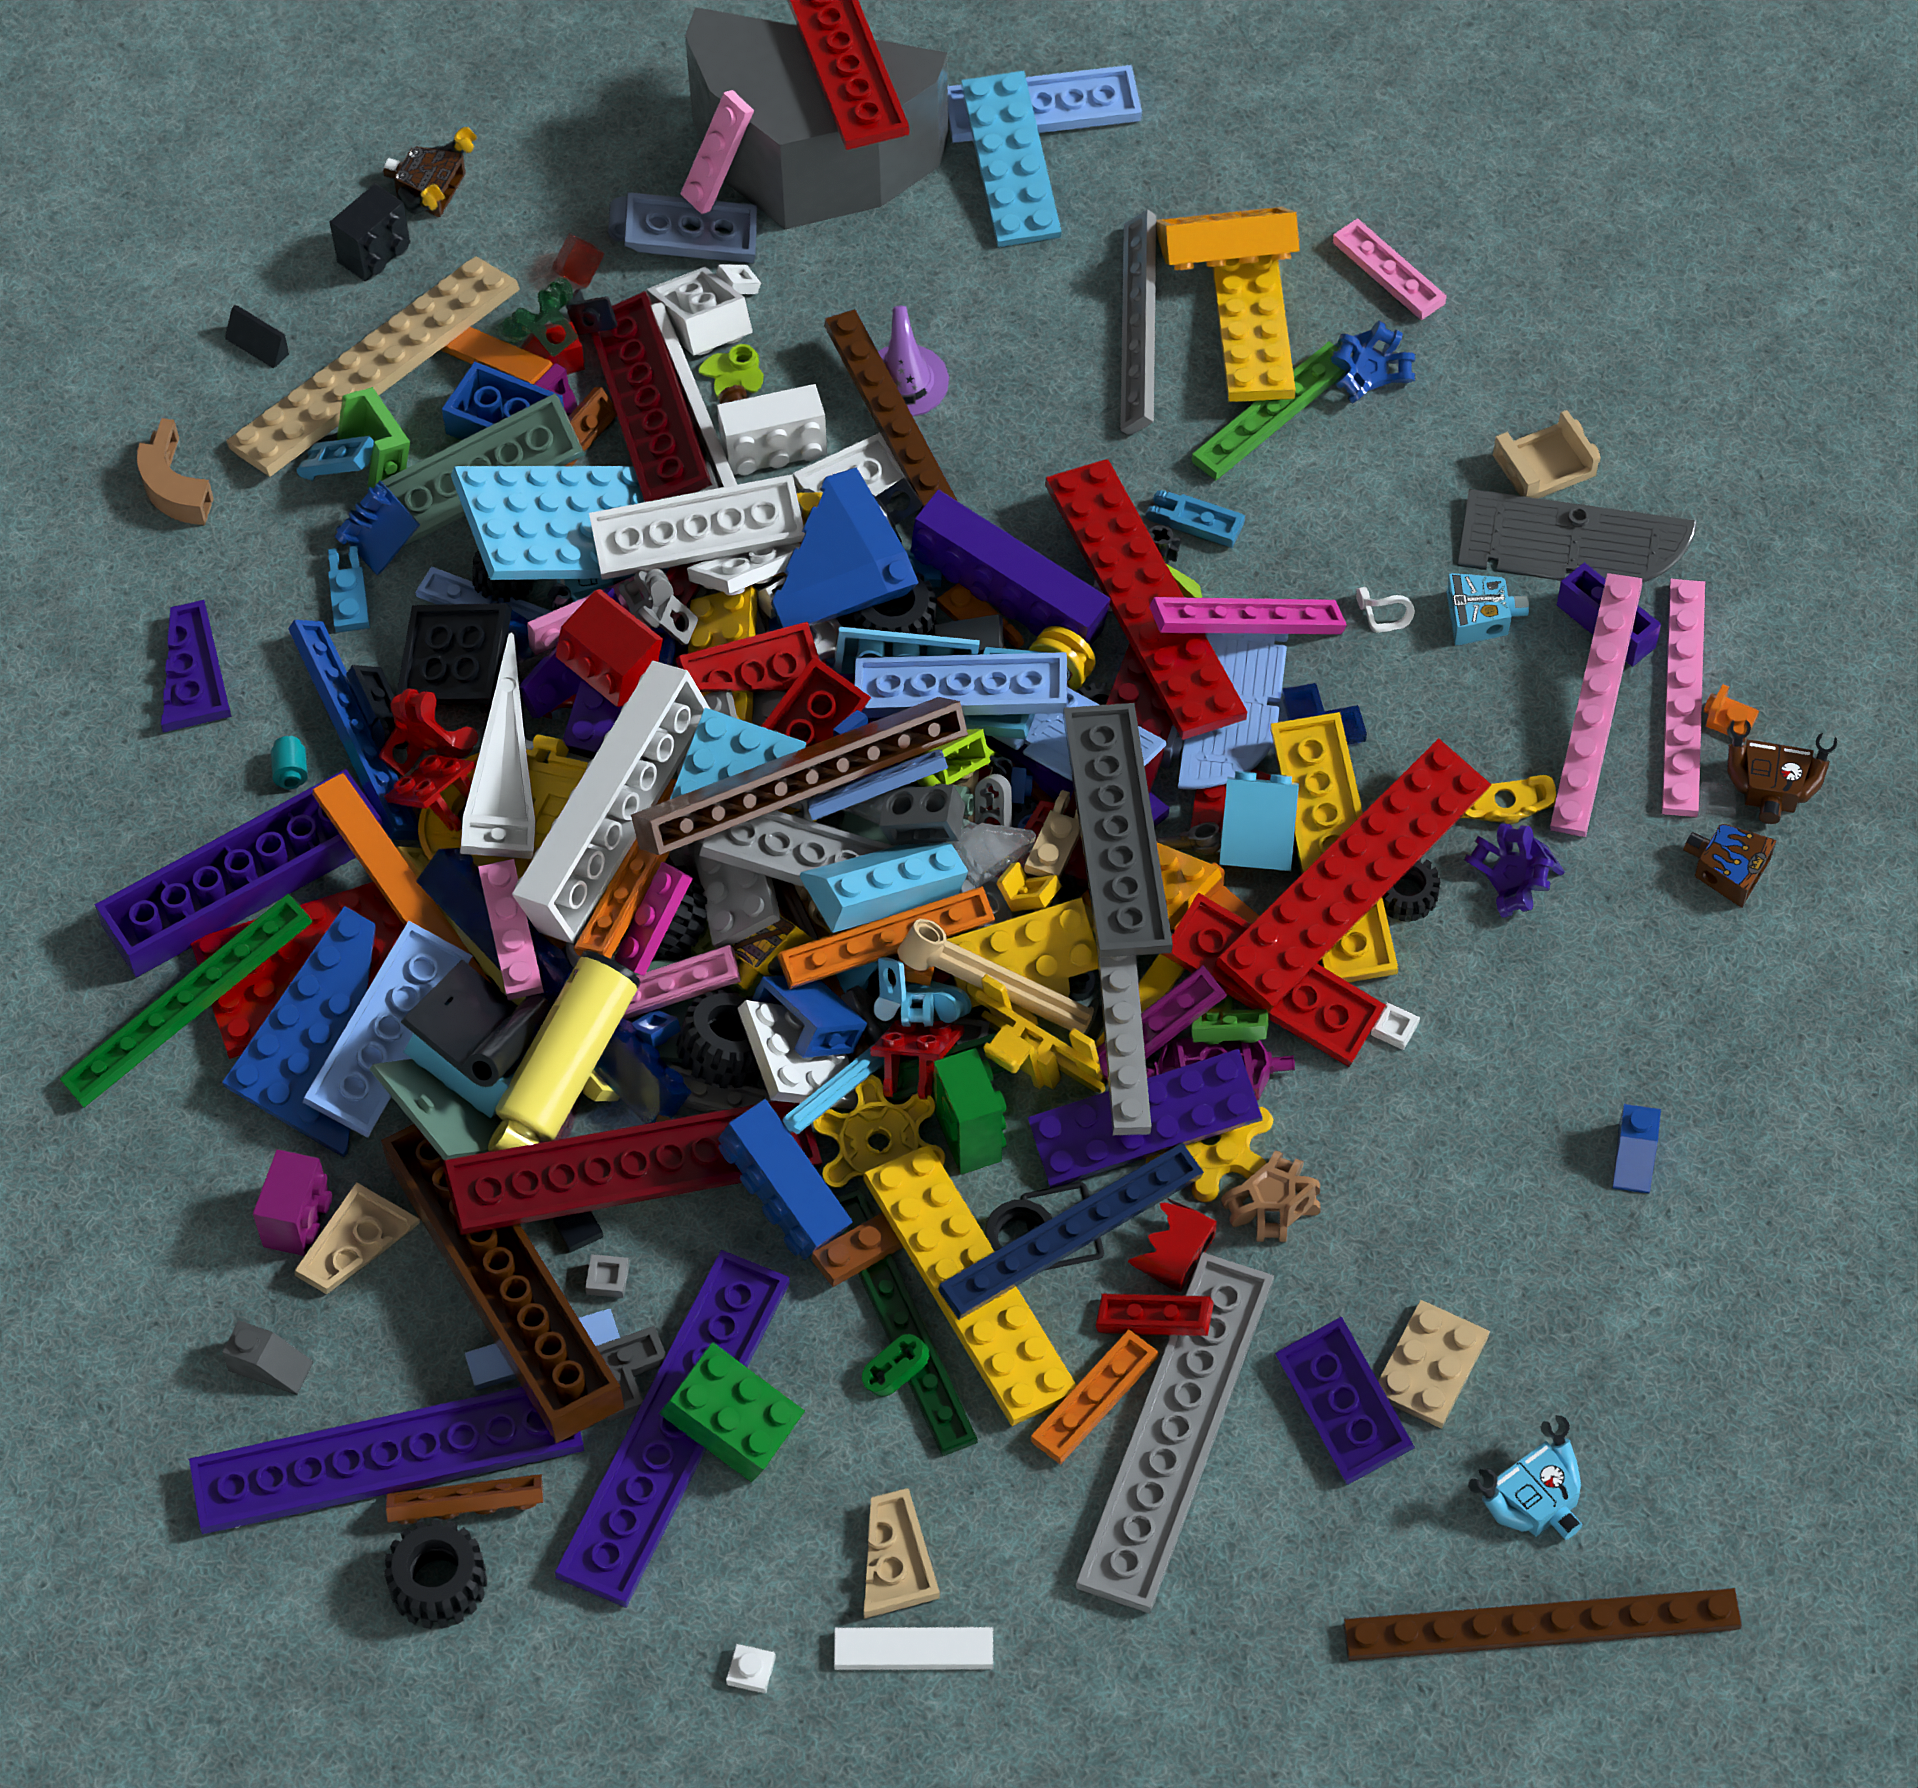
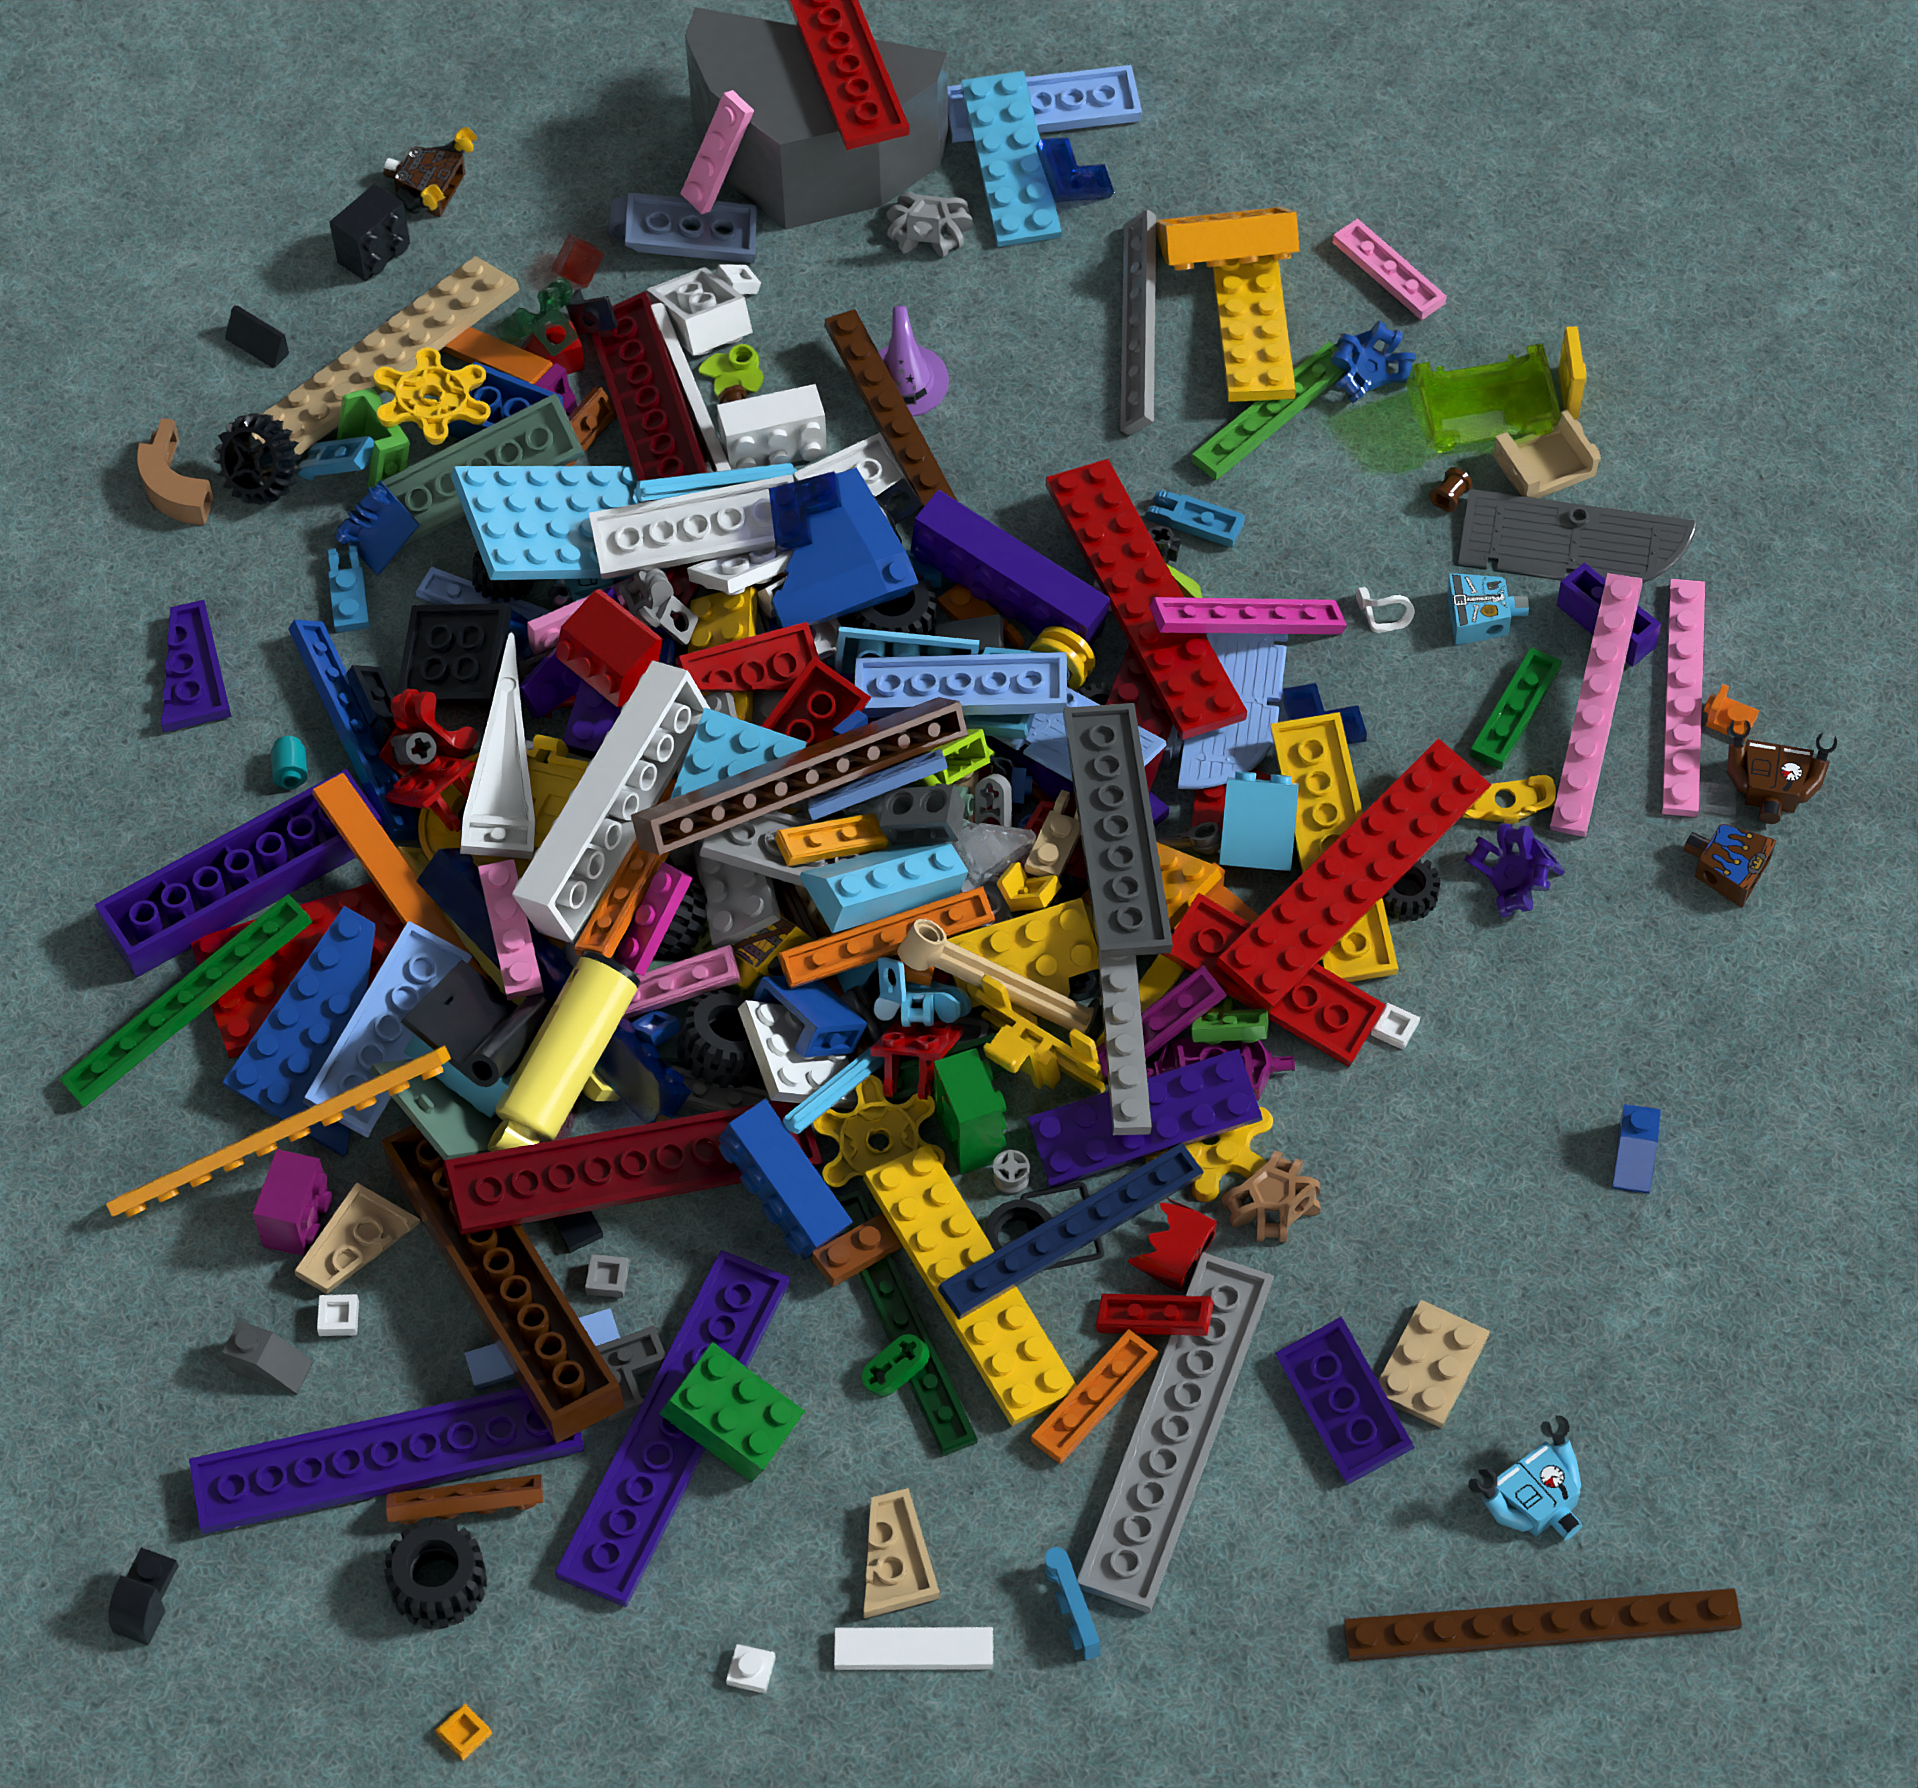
(137, 1598): none -> black brick
(246, 456): none -> black gear
(293, 1127): none -> light orange plate
(338, 1315): none -> white plate
(406, 741): none -> dark grey hinge
(431, 379): none -> yellow plate
(463, 1731): none -> light orange tile
(681, 485): none -> medium azure axle
(795, 502): none -> clear blue plate
(830, 839): none -> light orange tile
(922, 216): none -> light grey piece
(1011, 1163): none -> light grey wheel
(1066, 178): none -> clear blue plate
(1071, 1602): none -> dark azure plate
(1450, 490): none -> reddish brown bush
(1484, 400): none -> clear neon green windscreen
(1516, 708): none -> green plate
(1571, 371): none -> yellow plate

